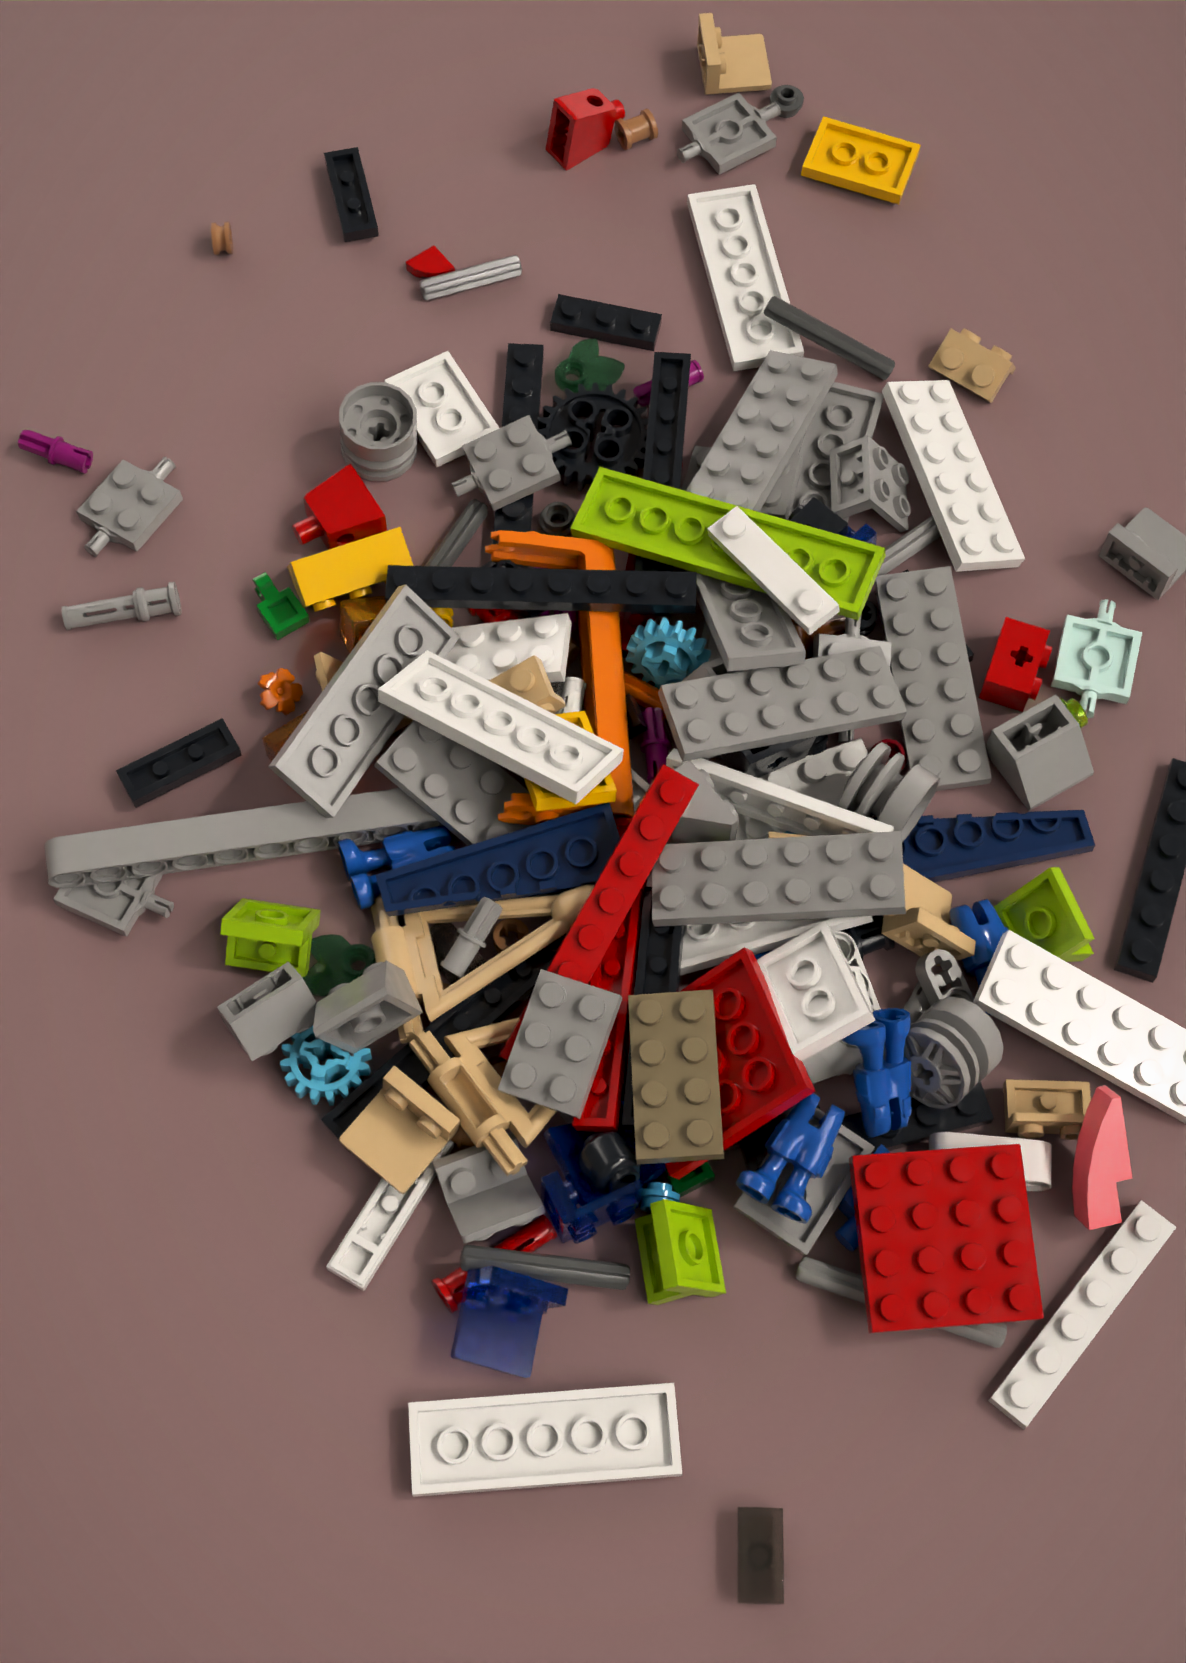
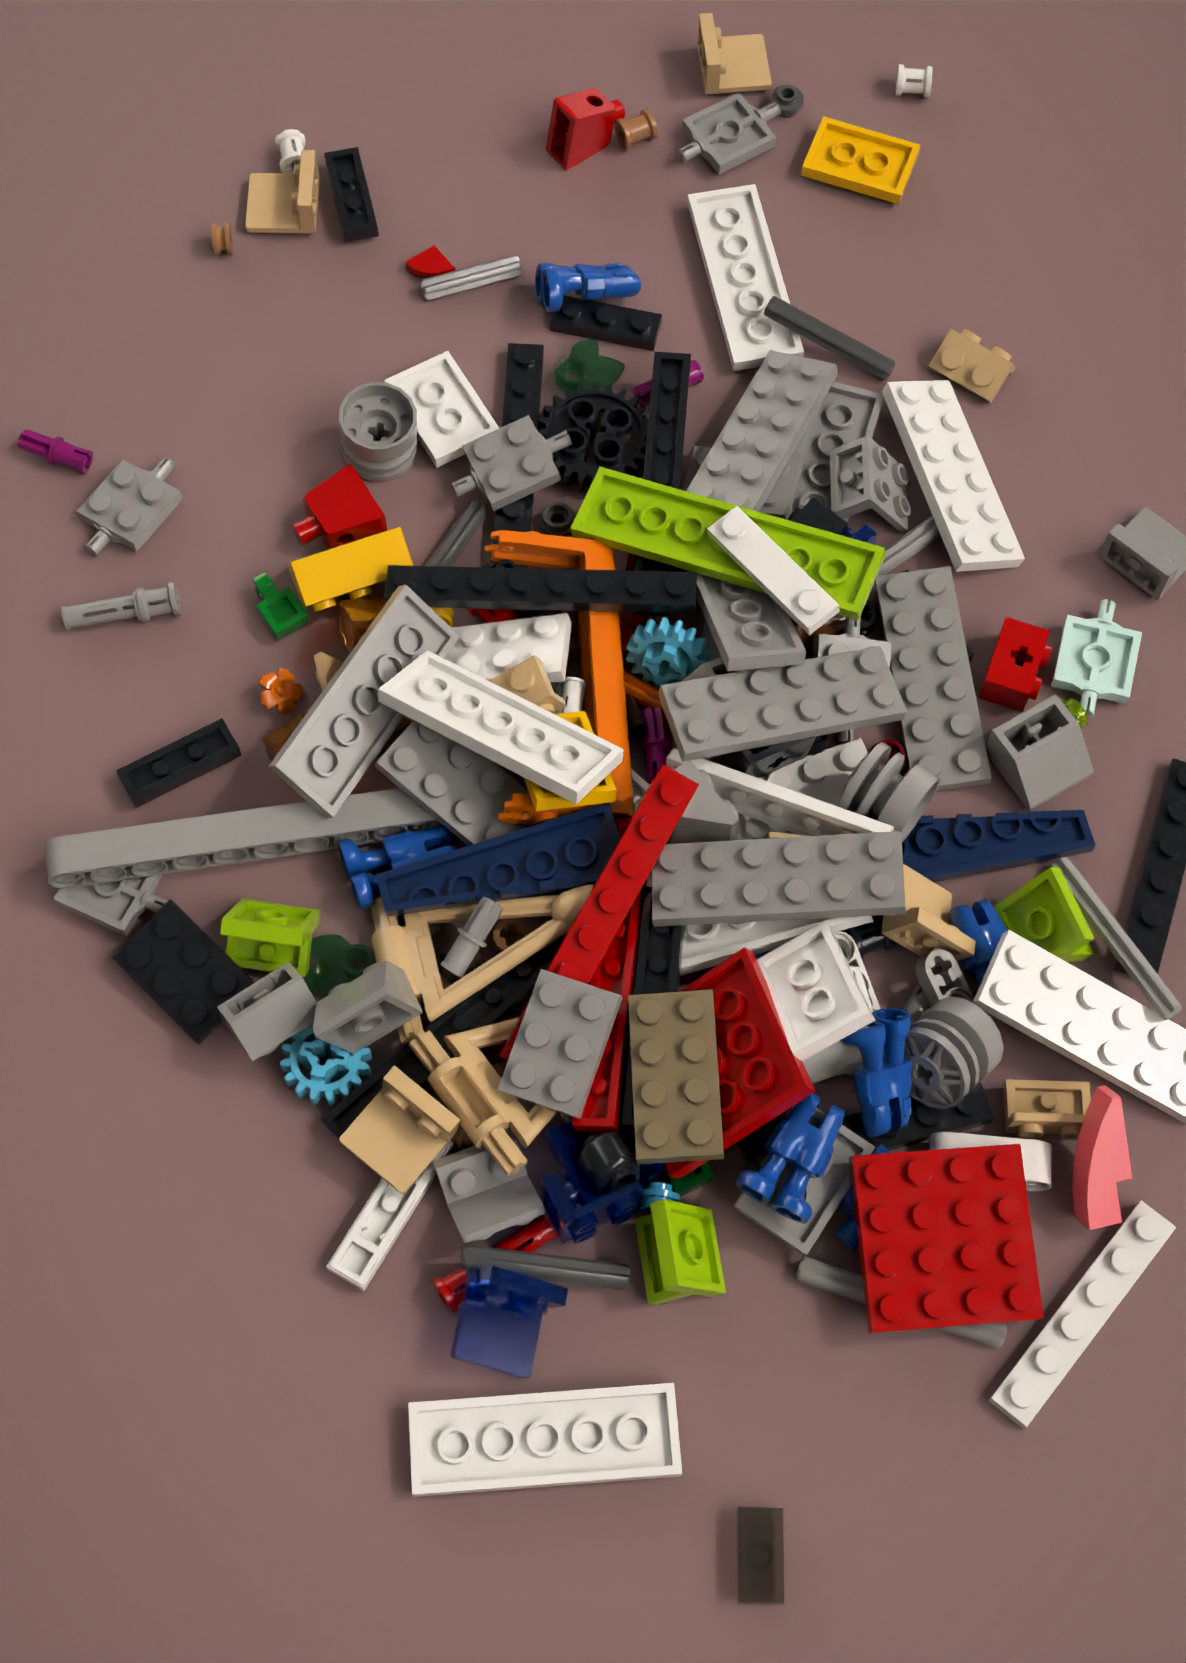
(182, 970): none -> black plate
(284, 199): none -> tan bracket
(289, 153): none -> white bush
(586, 280): none -> blue piece
(924, 75): none -> white bush
(1119, 942): none -> light grey axle

